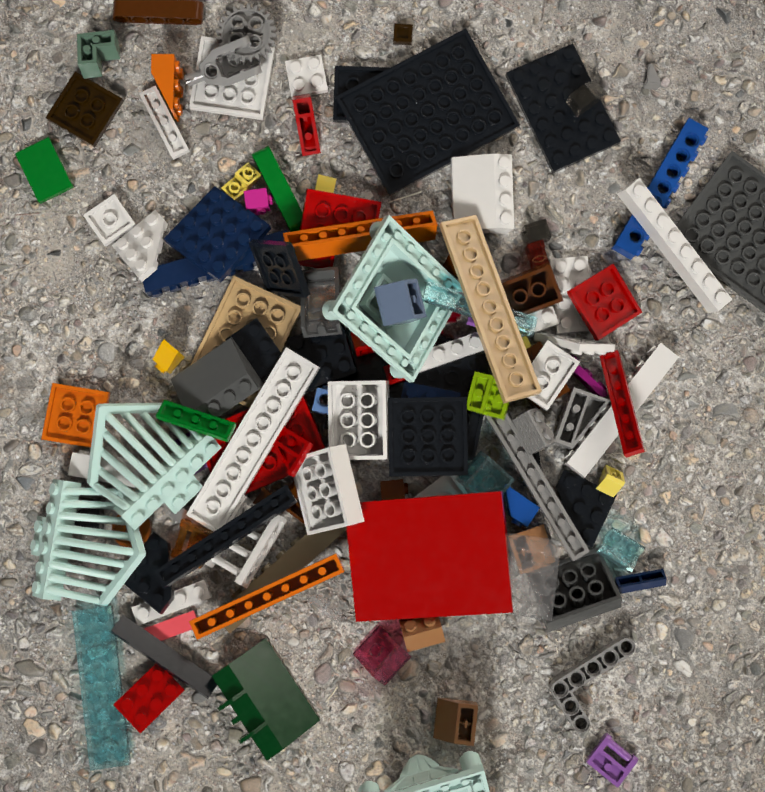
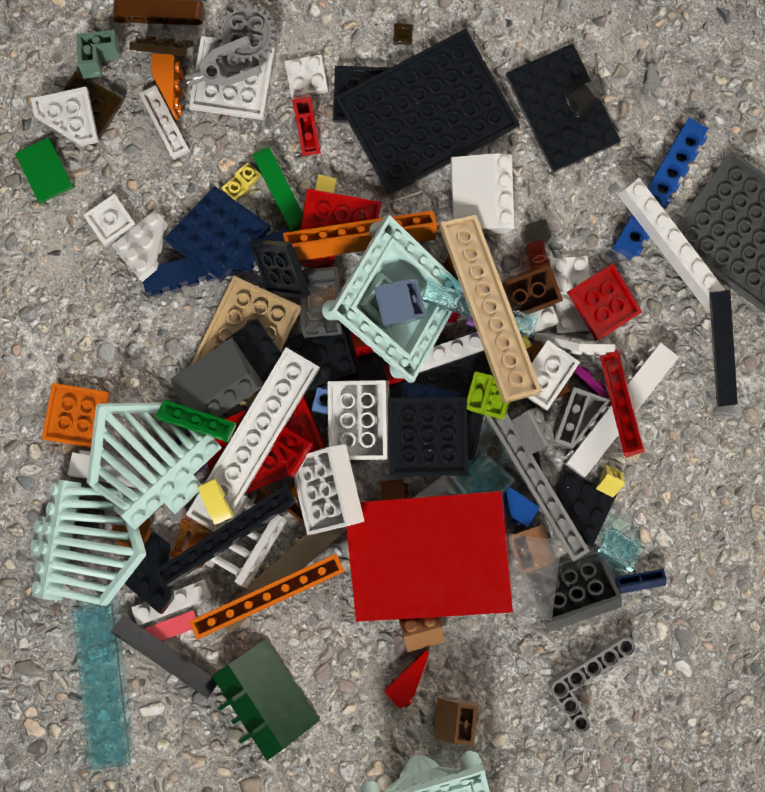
(68, 114): none -> white plate
(148, 697): red plate -> none
(164, 46): none -> dark brown plate
(167, 357): yellow slope -> none
(214, 501): none -> light yellow slope
(258, 201): dark pink brick -> none
(382, 655): clear pink slope -> none
(405, 684): none -> red slope
(609, 766): medium lavender plate -> none
(723, 347): none -> black tile

